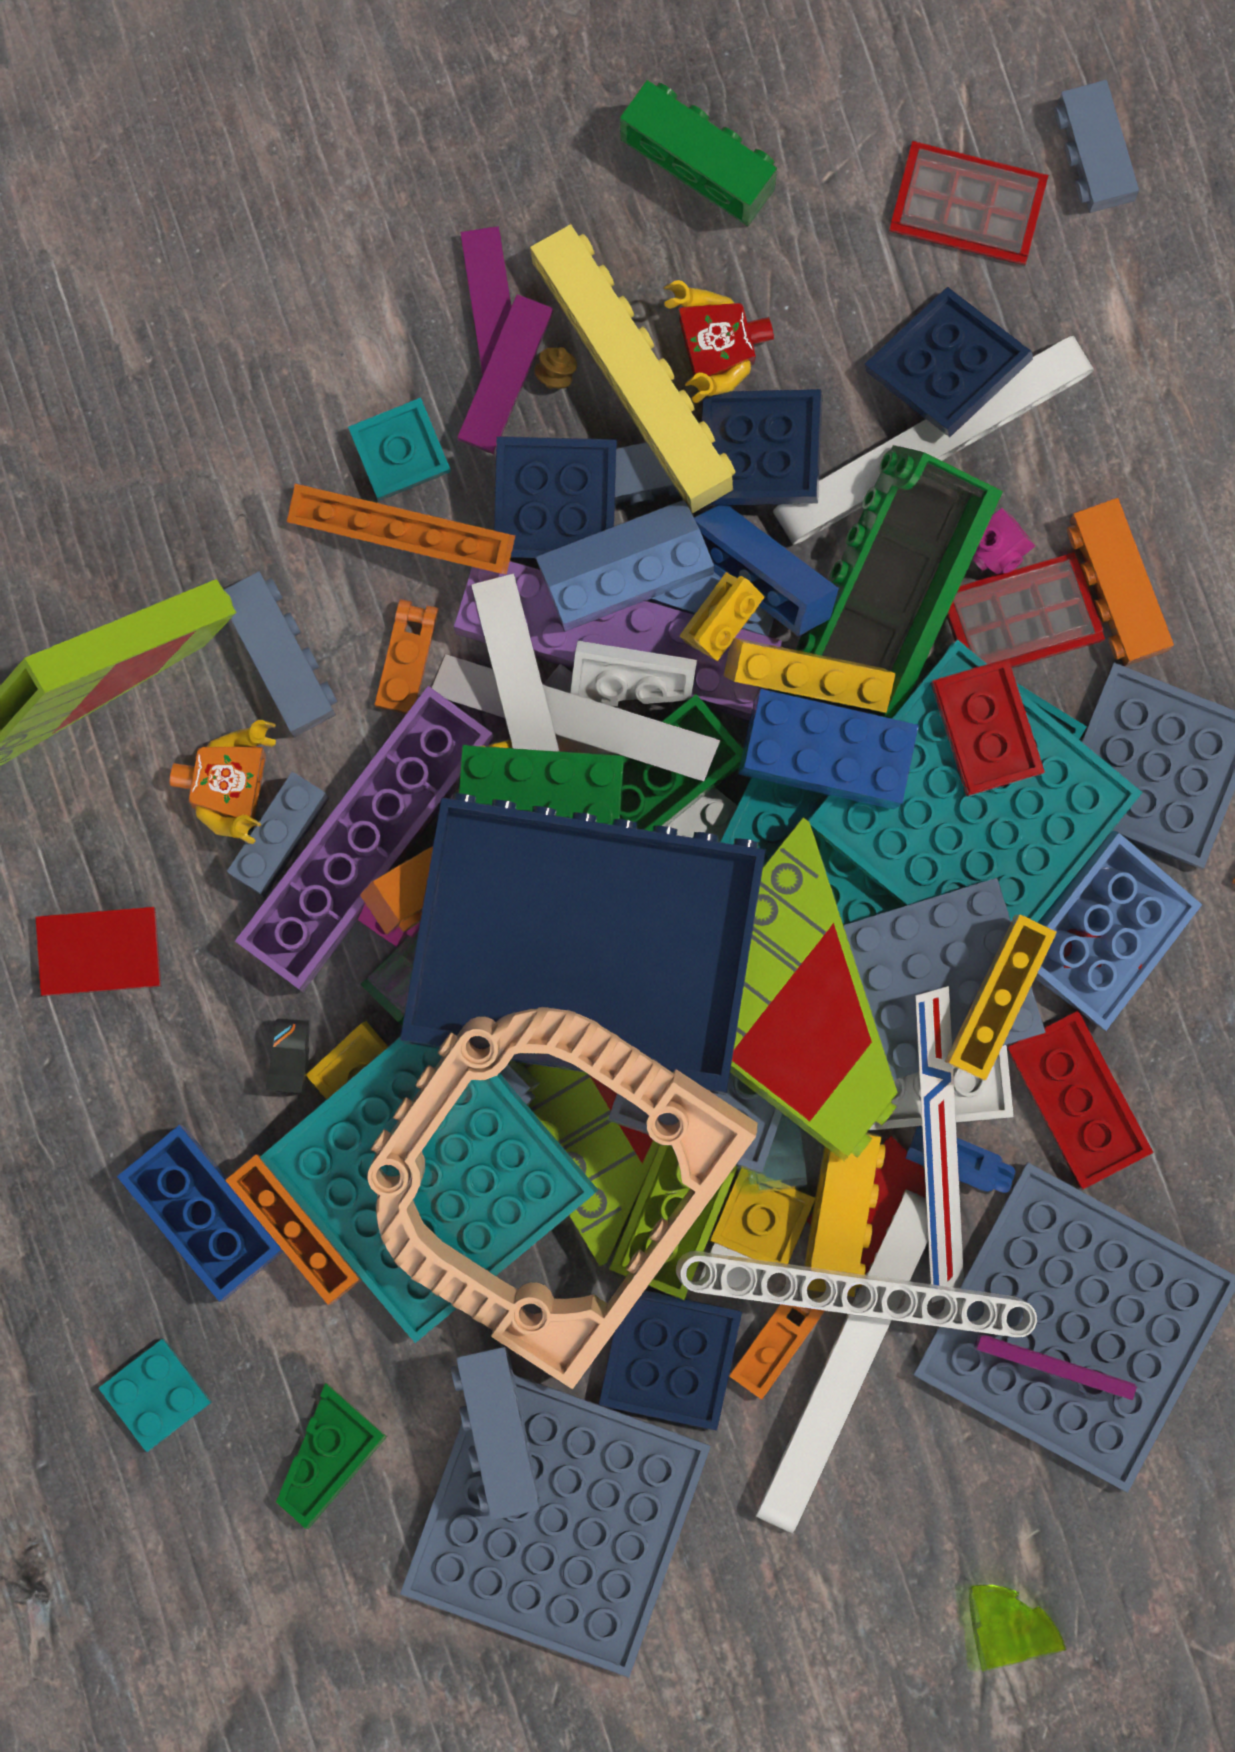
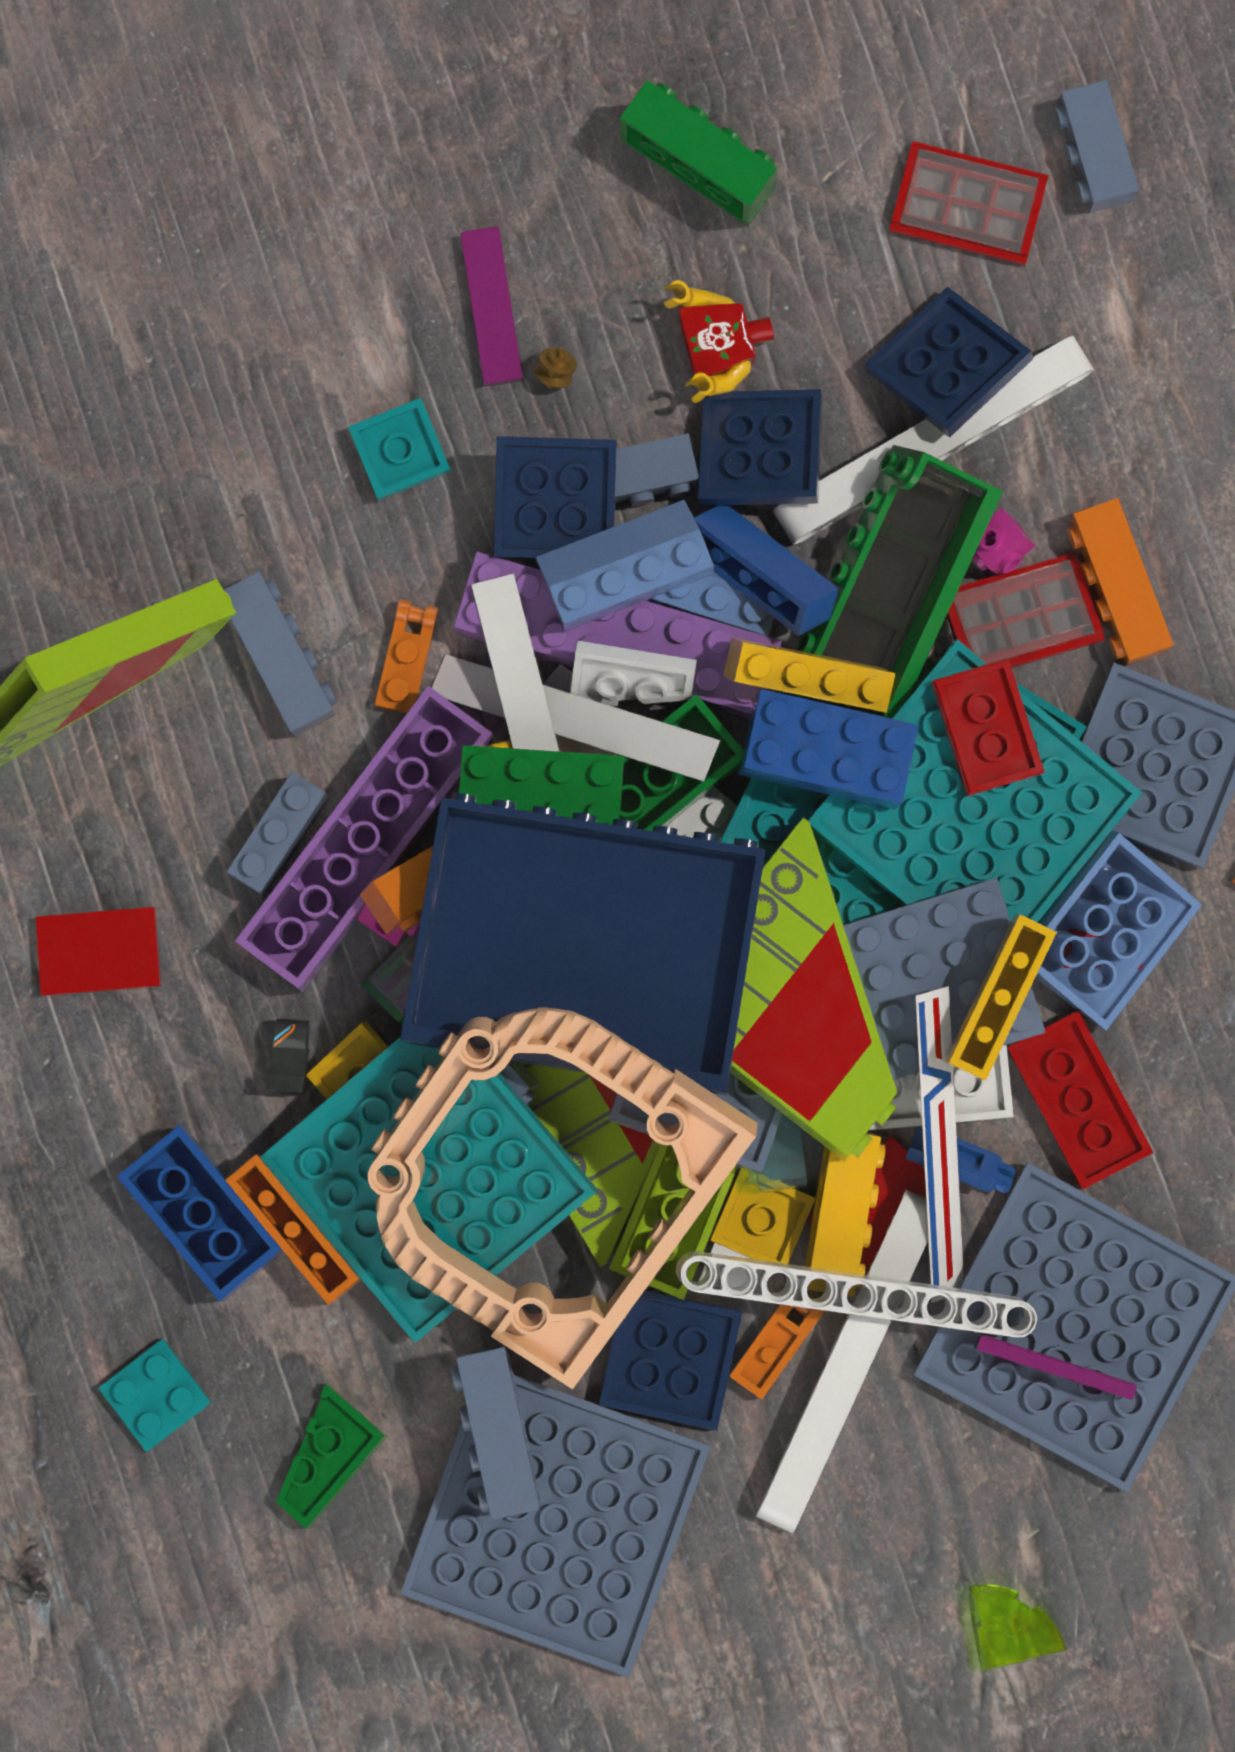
(227, 780): torso -> none
(401, 529): orange plate -> none
(505, 373): magenta tile -> none
(632, 368): light yellow brick -> none
(722, 616): yellow bracket -> none

